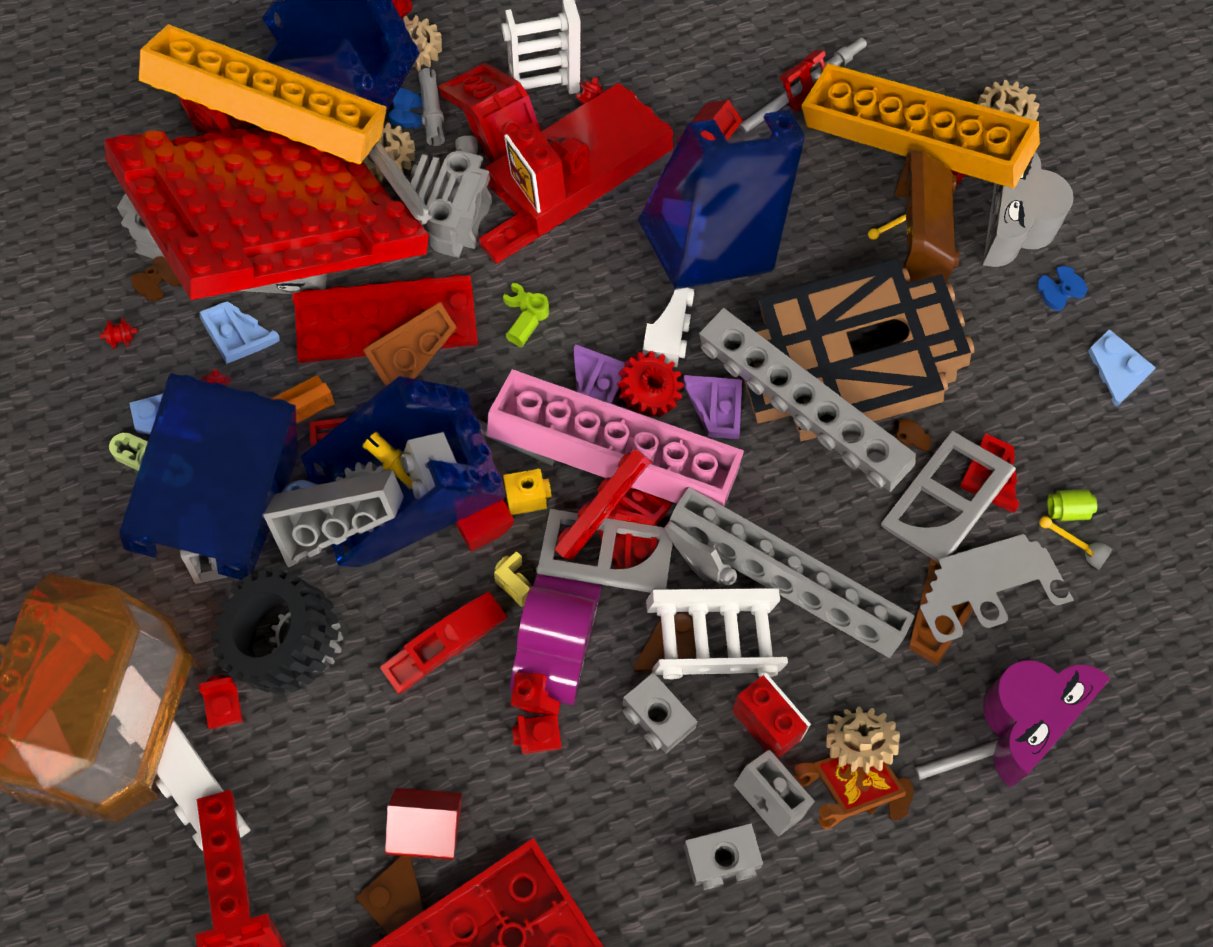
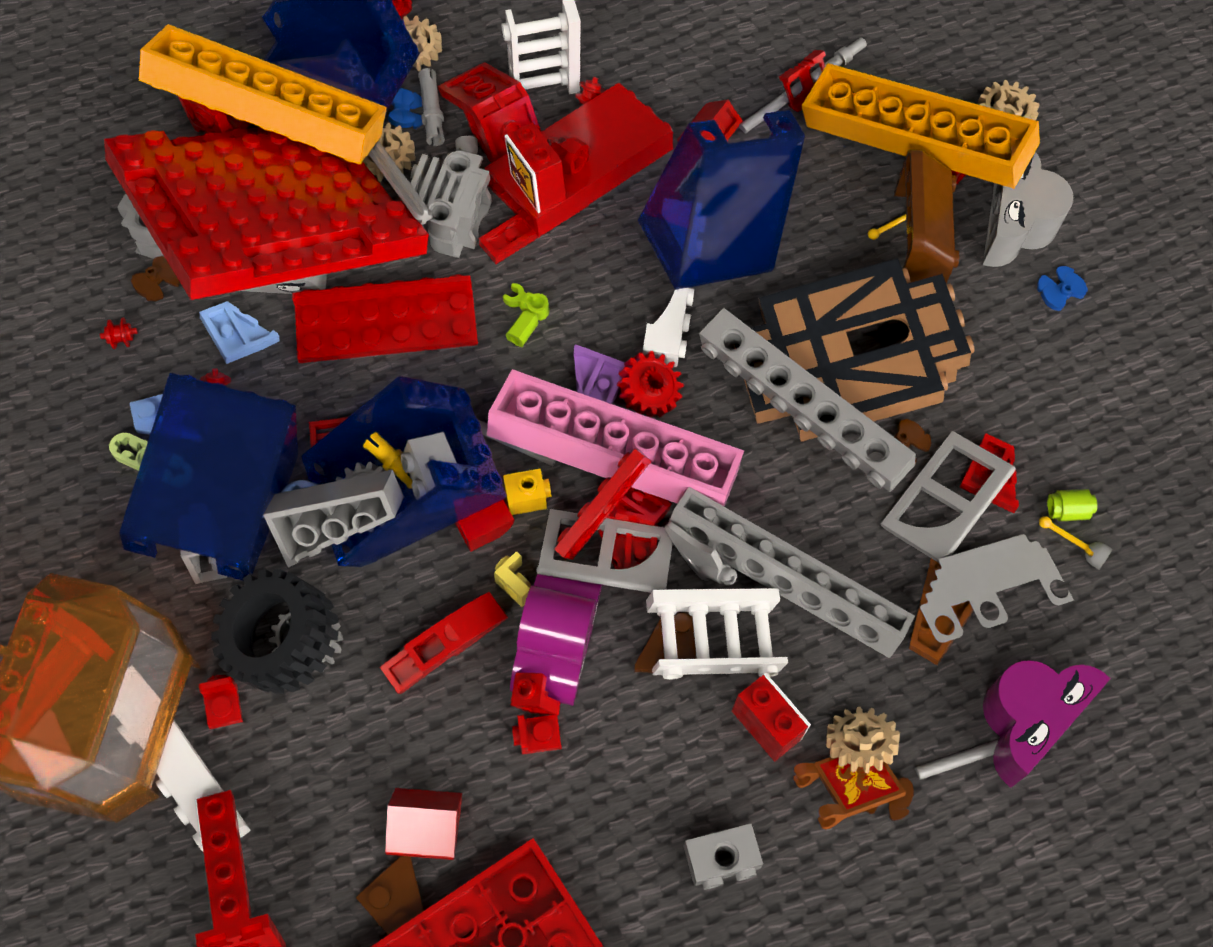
(308, 397): orange panel -> none
(412, 345): dark orange wing -> none
(653, 695): light grey brick -> none
(716, 404): medium lavender wing -> none
(773, 792): light grey brick -> none
(1119, 366): light blue wing -> none

